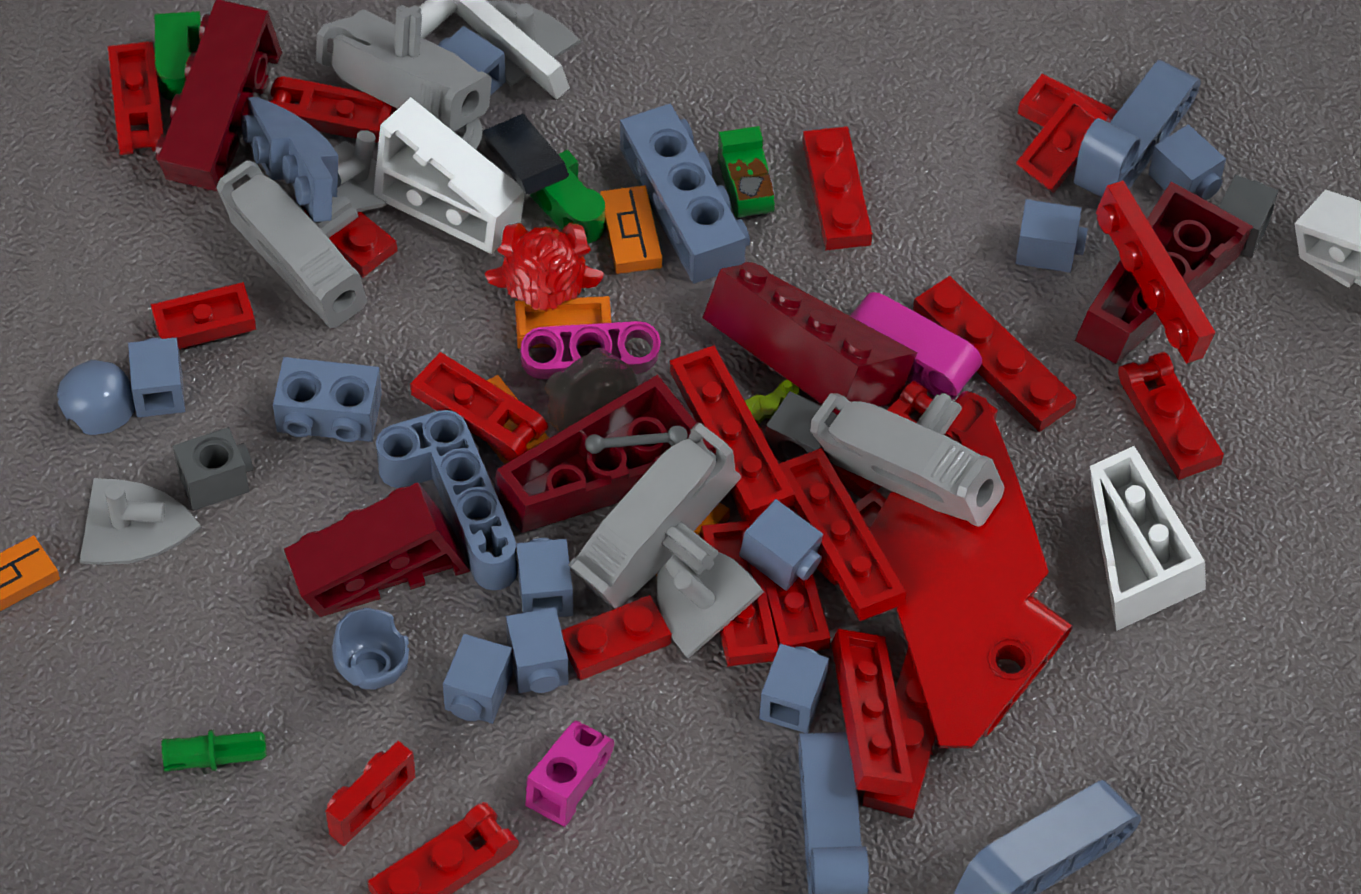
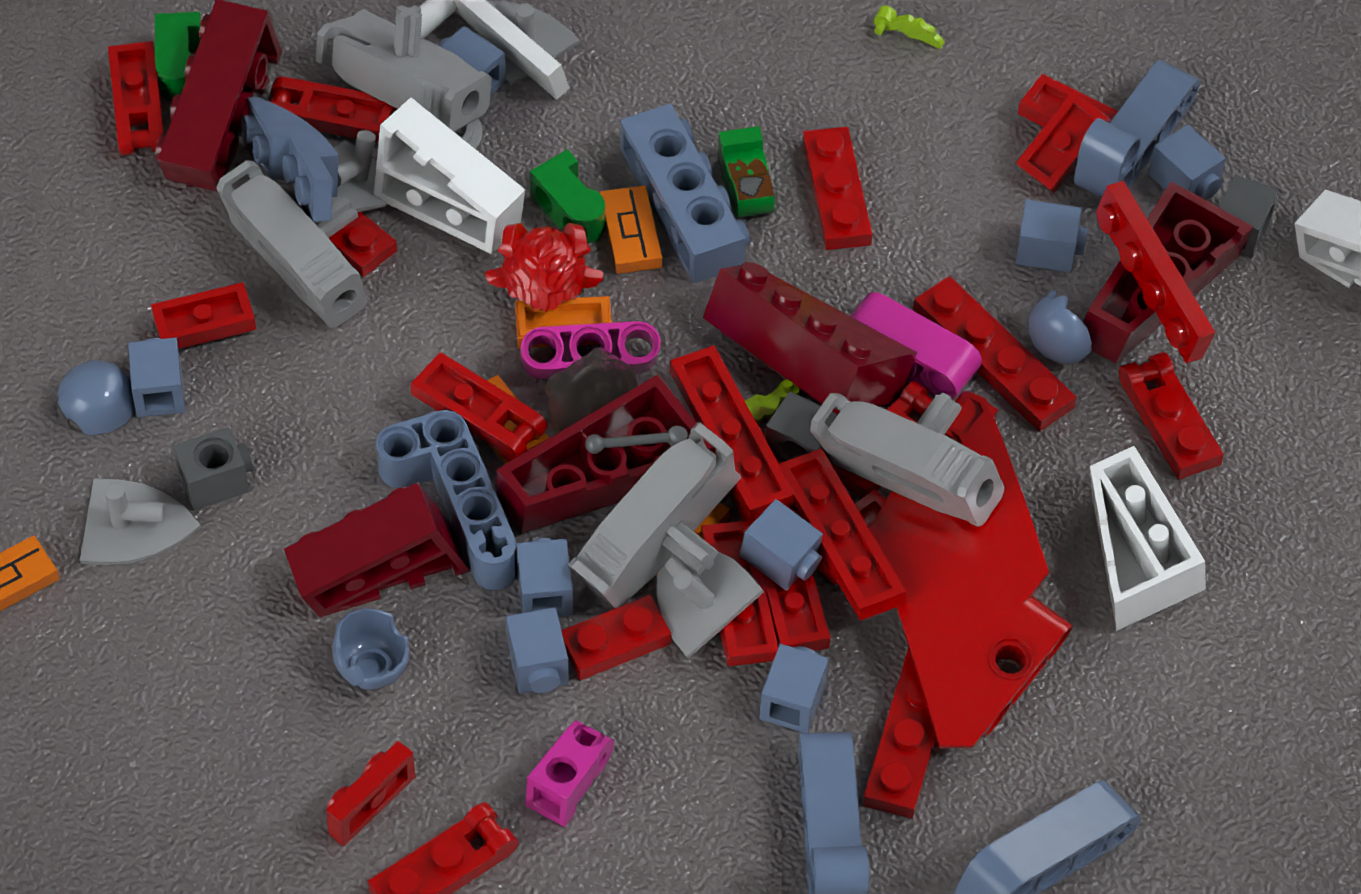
(212, 750): green axle -> none
(328, 390): sand blue brick -> none
(477, 679): sand blue brick -> none
(525, 154): black tile -> none
(871, 713): red plate -> none
(914, 28): none -> lime piece
(1058, 331): none -> sand blue hair

